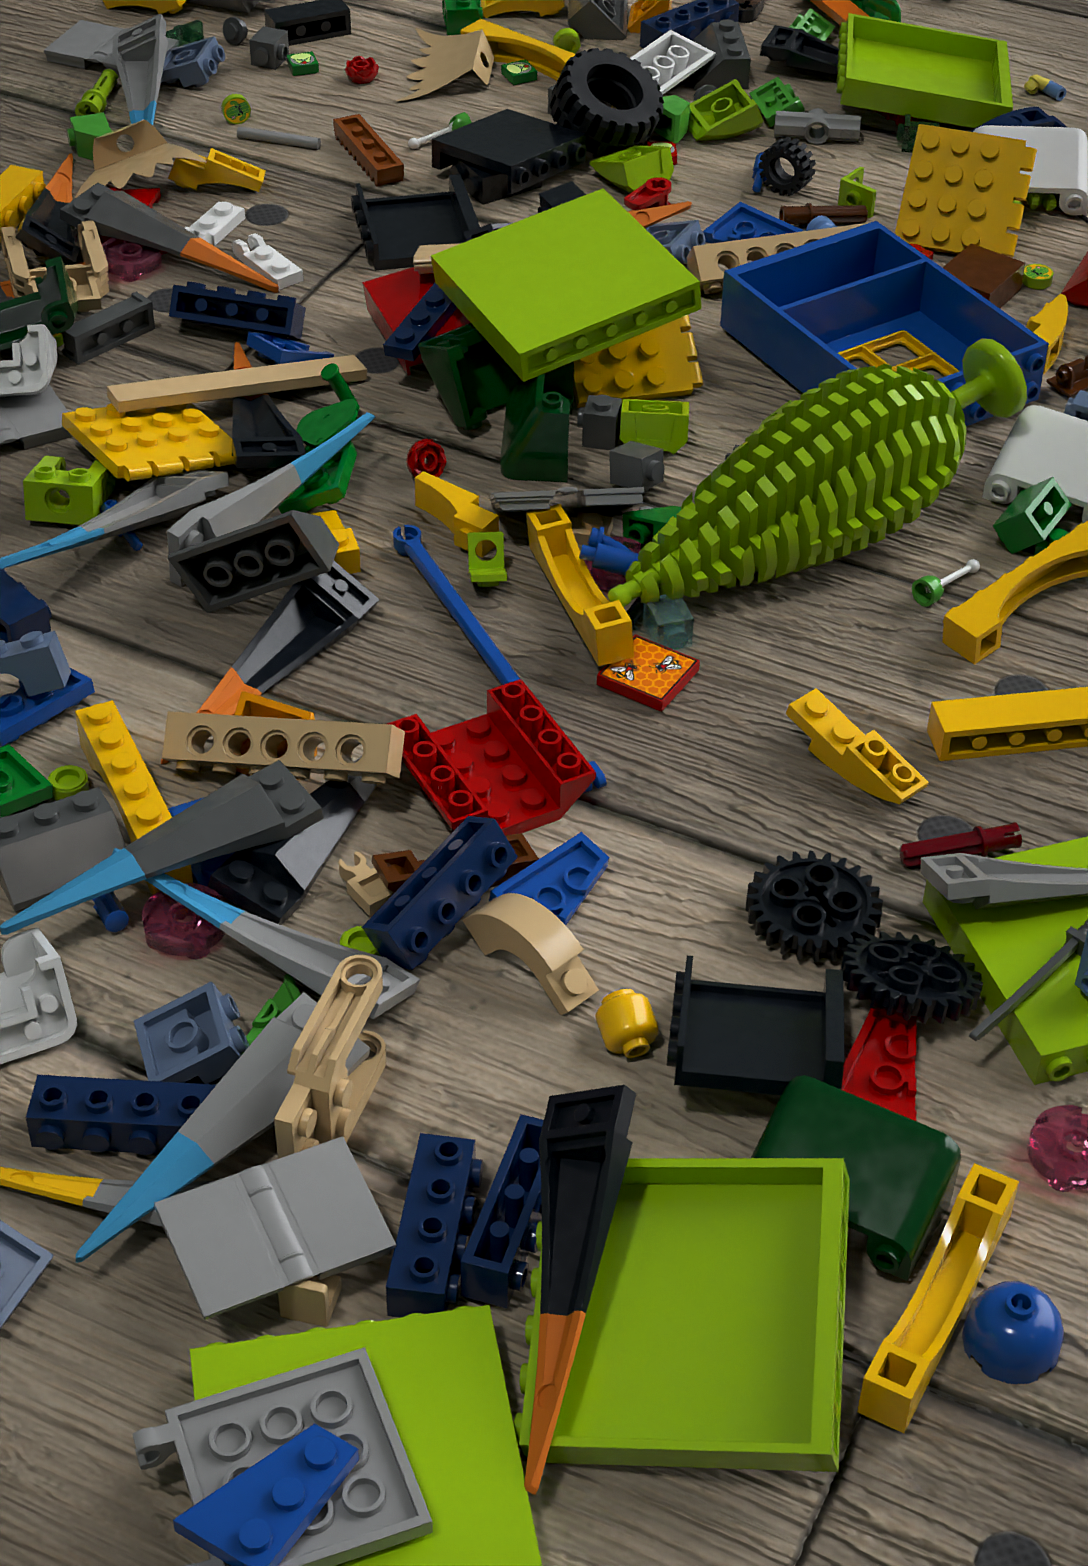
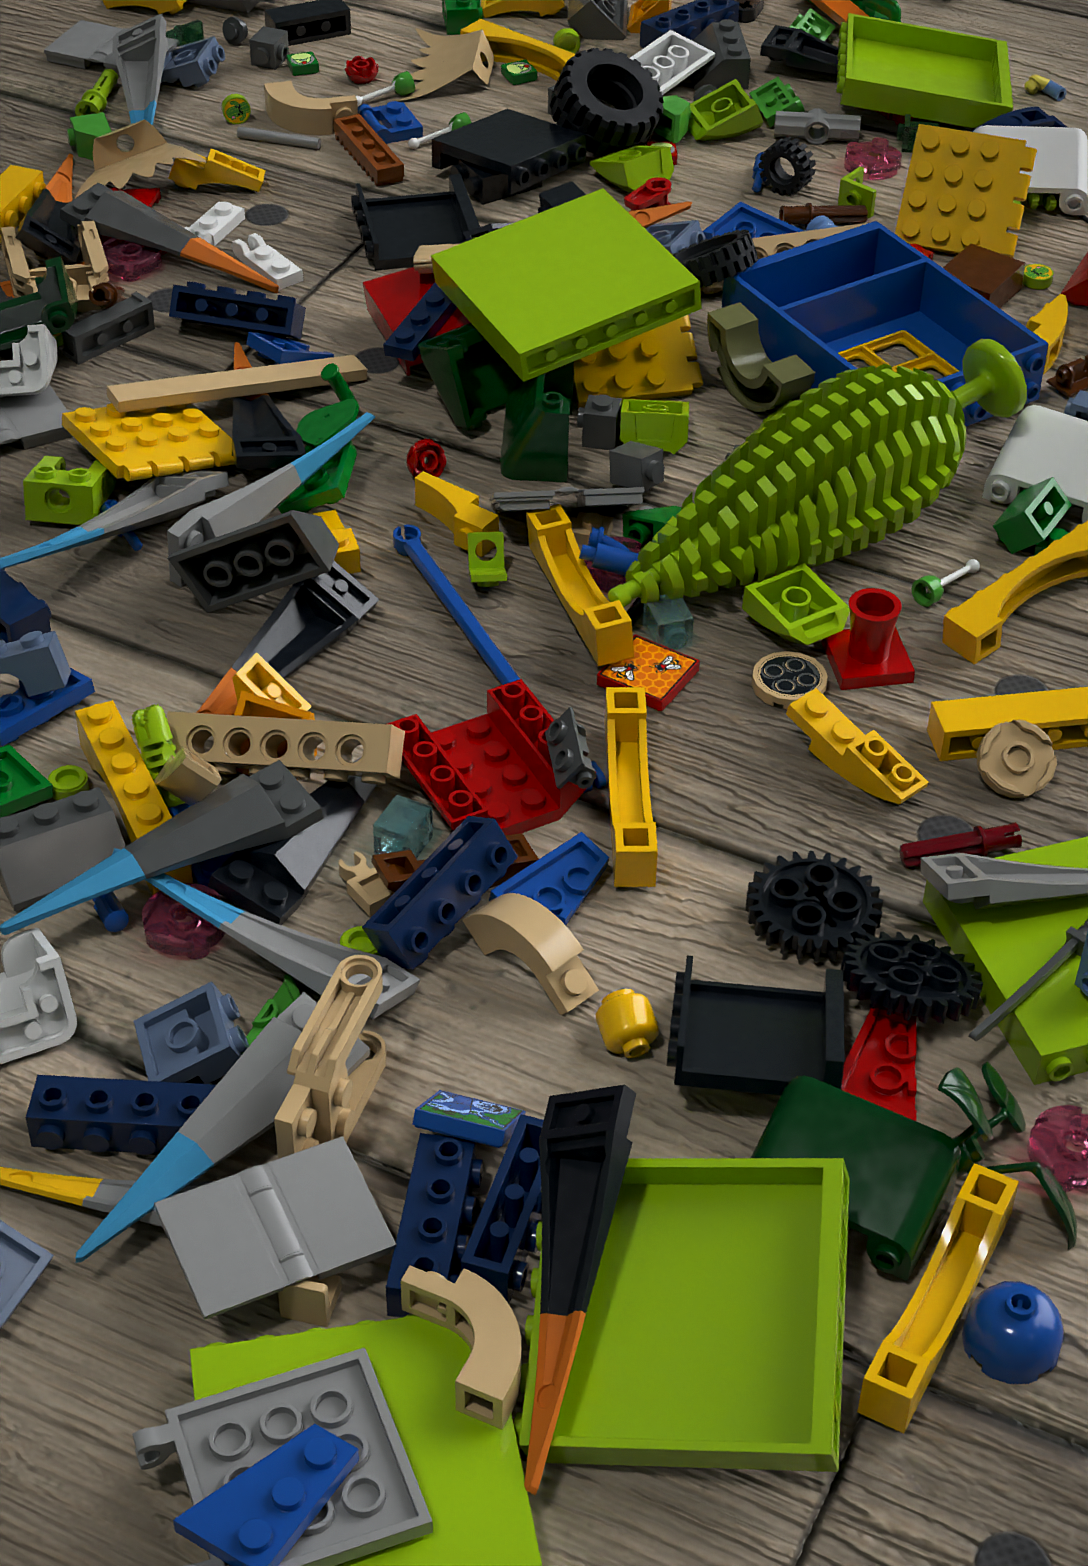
(106, 295): none -> reddish brown axle
(155, 744): none -> lime hinge
(188, 777): none -> tan slope
(262, 680): none -> yellow slope
(303, 113): none -> tan arch
(397, 121): none -> blue plate
(401, 84): none -> bright green hinge
(403, 827): none -> clear light blue brick
(467, 1118): none -> tile
(486, 1322): none -> tan arch
(569, 751): none -> dark grey hinge
(628, 788): none -> yellow arch
(719, 257): none -> black tyre
(746, 367): none -> olive brick
(787, 677): none -> tile
(796, 606): none -> lime slope
(871, 649): none -> red plant
(876, 158): none -> clear pink plate
(960, 1089): none -> dark green plant
(1016, 759): none -> tan tile

